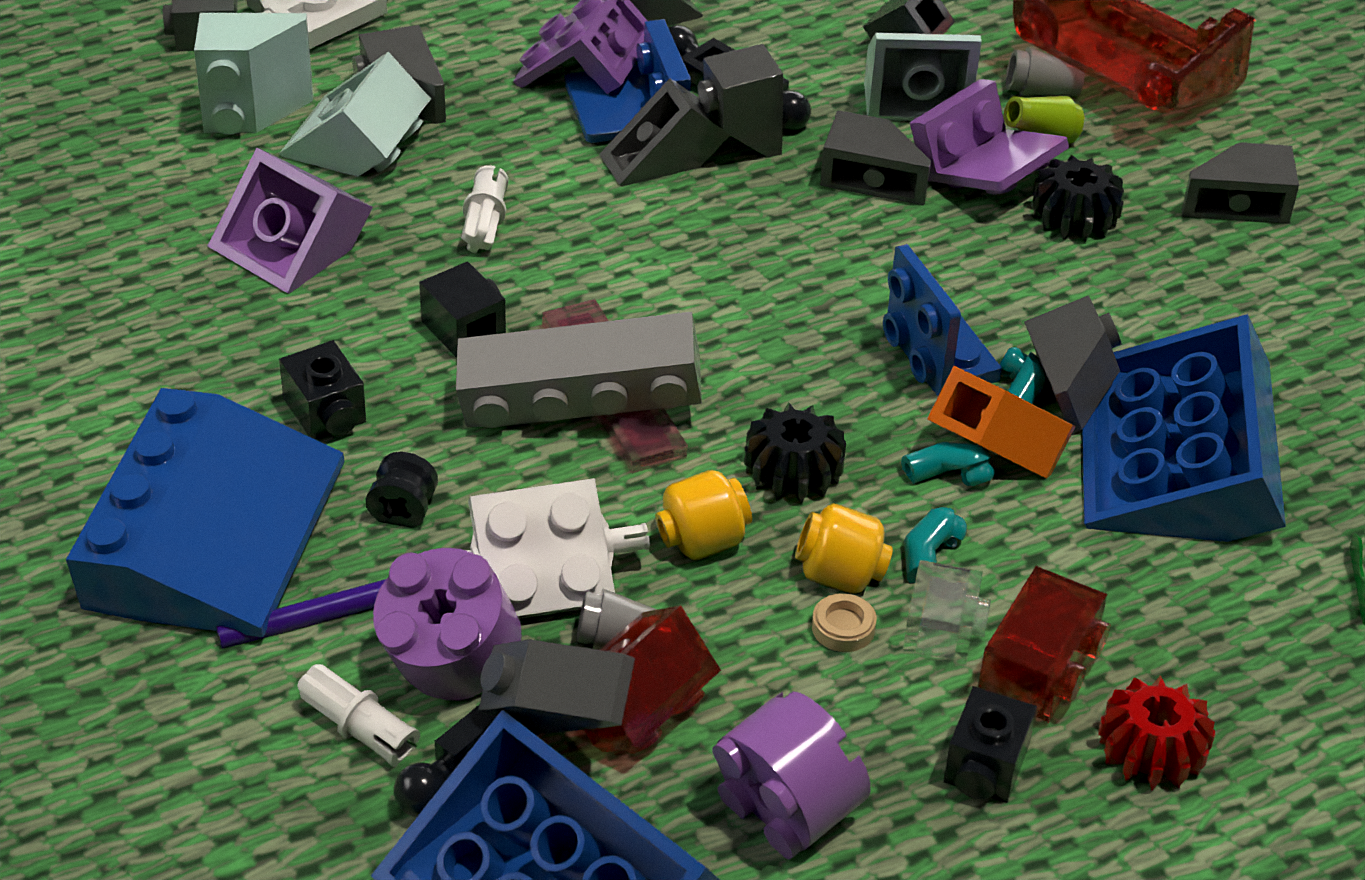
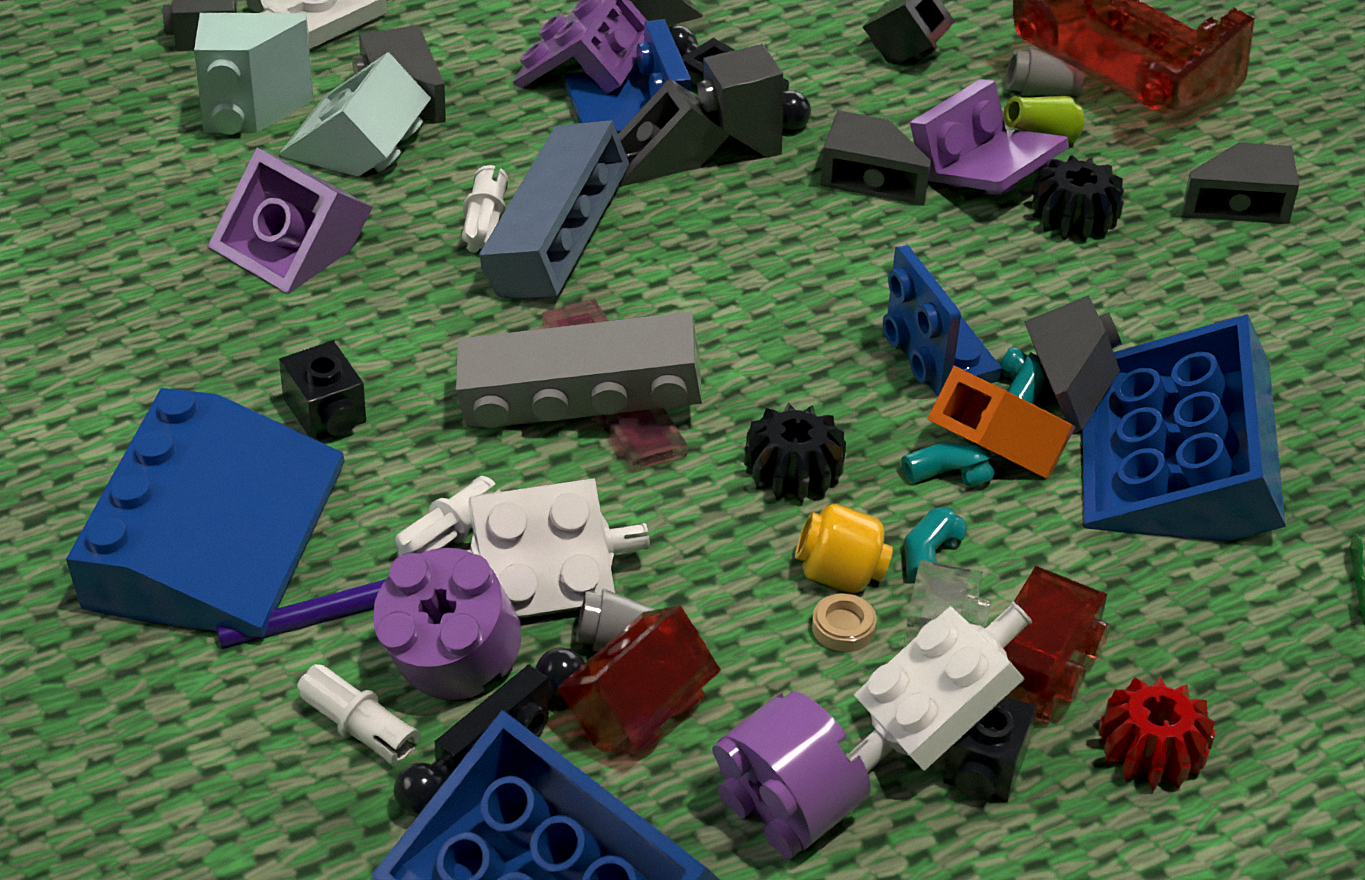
(402, 489): black wheel -> none
(445, 522): none -> white axle
(461, 305): black brick -> none
(554, 211): none -> sand blue brick
(556, 685): dark grey slope -> none
(704, 514): yellow head -> none
(917, 72): slope -> none
(939, 686): none -> white plate

